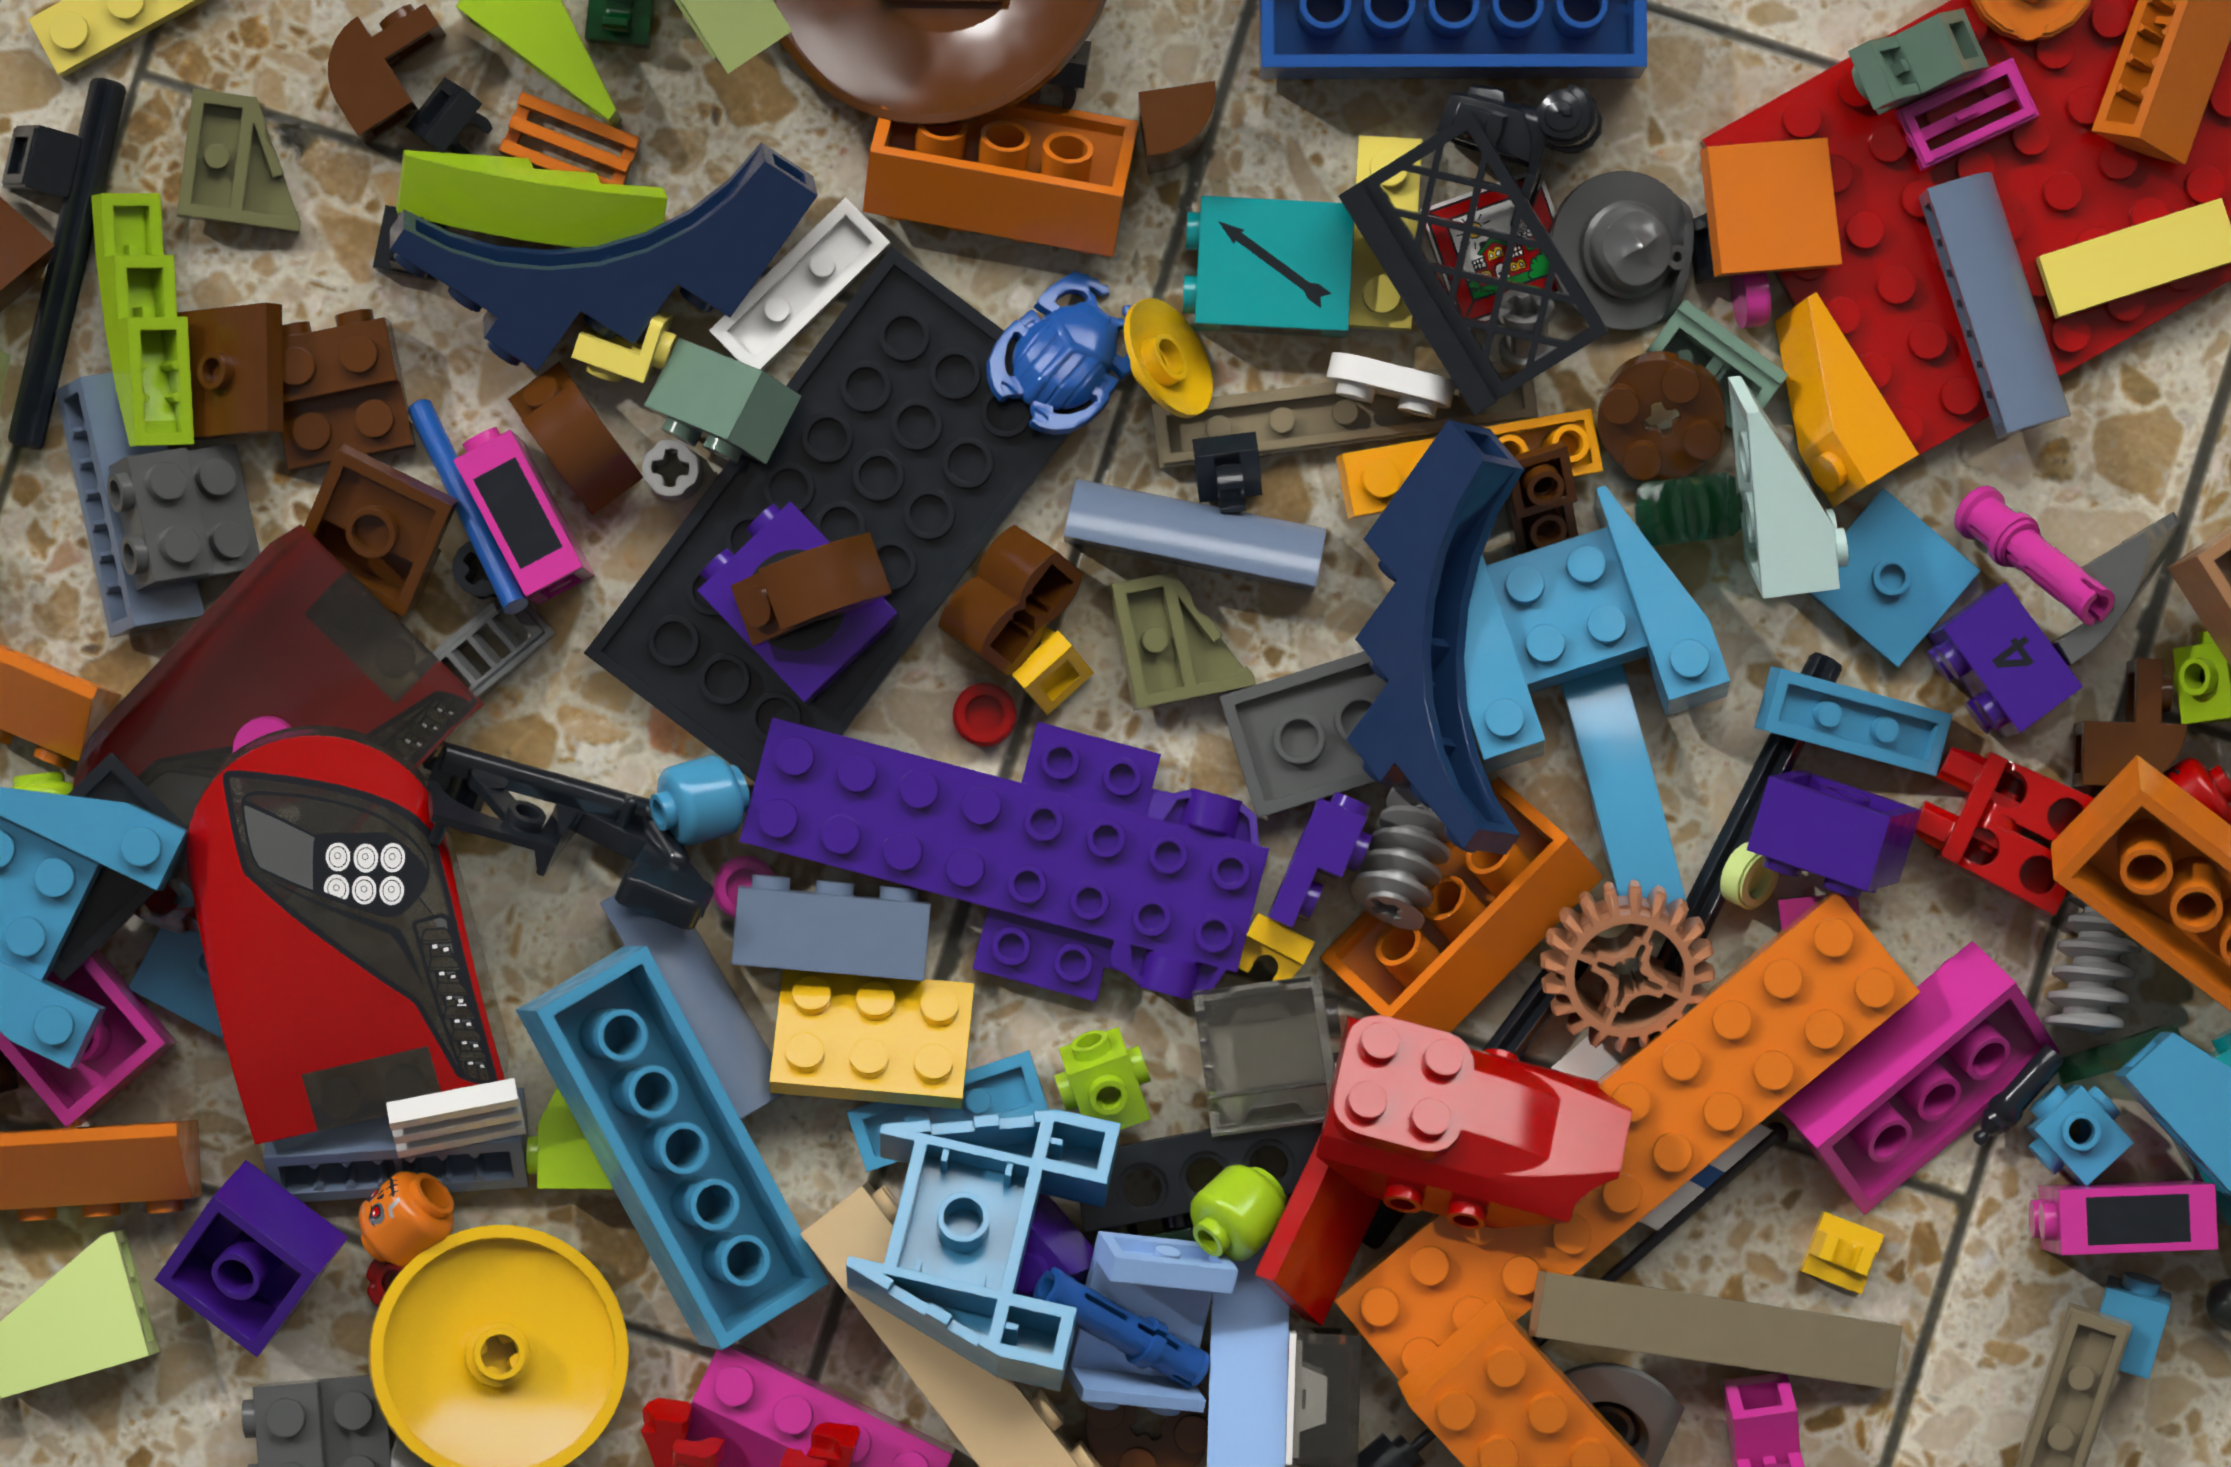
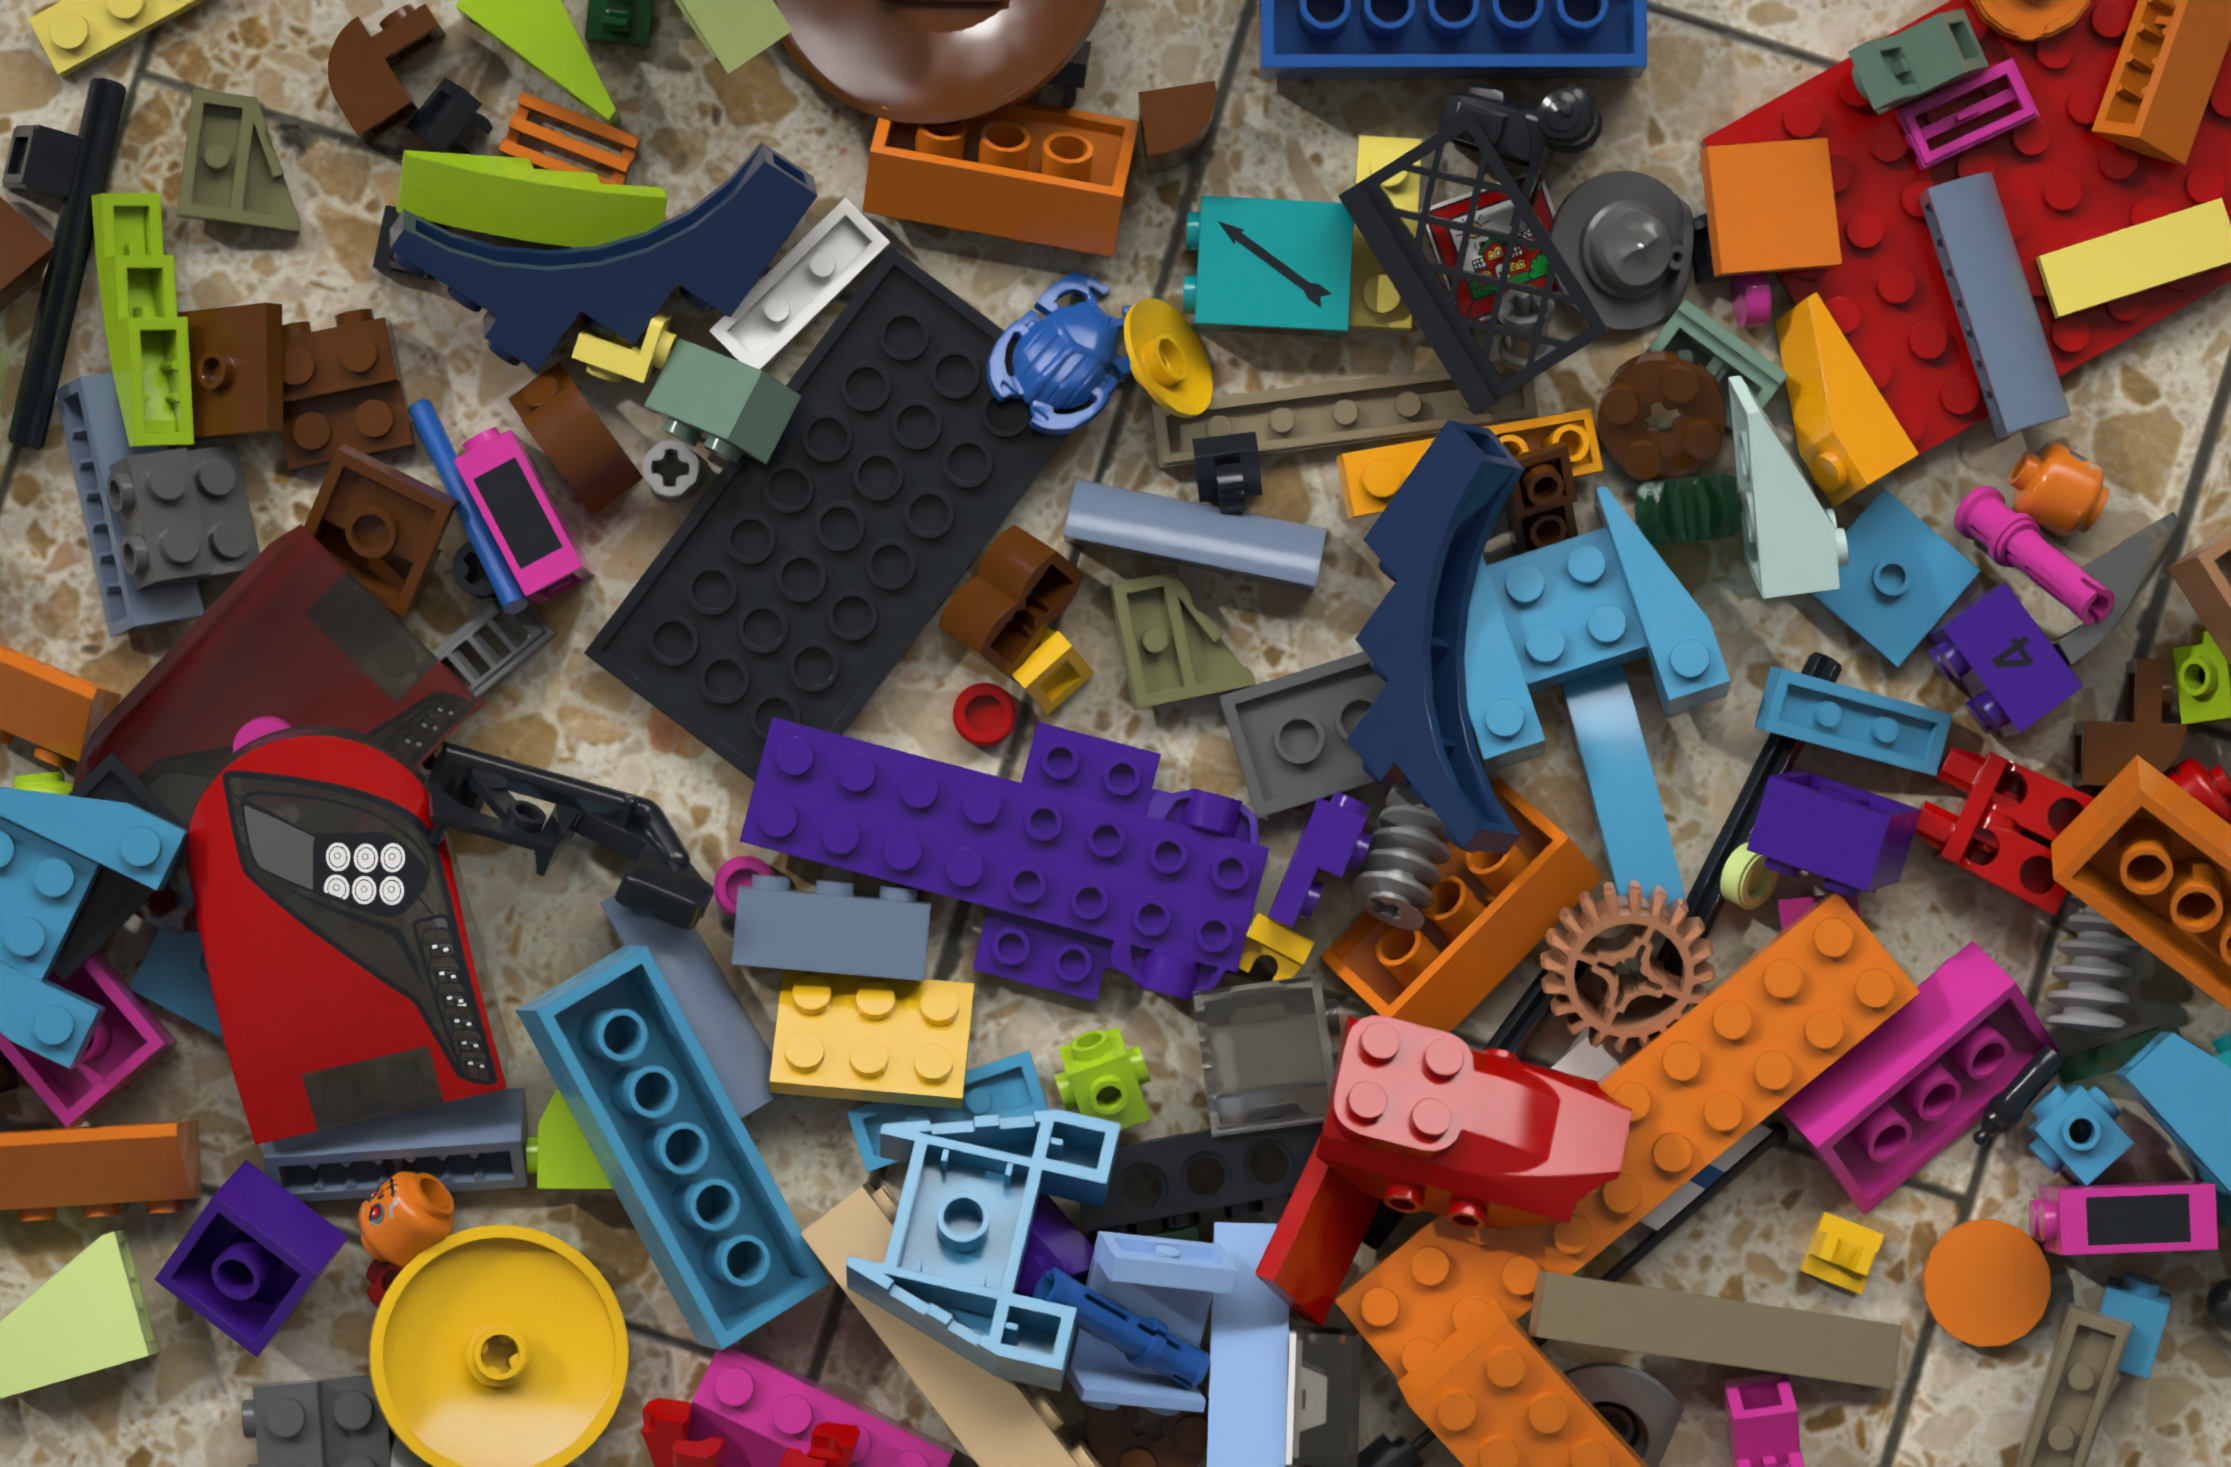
(456, 1118): white tile -> none
(700, 800): dark azure head -> none
(810, 587): reddish brown brick -> none
(814, 653): dark purple brick -> none
(1237, 1212): lime head -> none
(1363, 377): white plate -> none
(1986, 1282): none -> orange tile
(2059, 489): none -> orange head

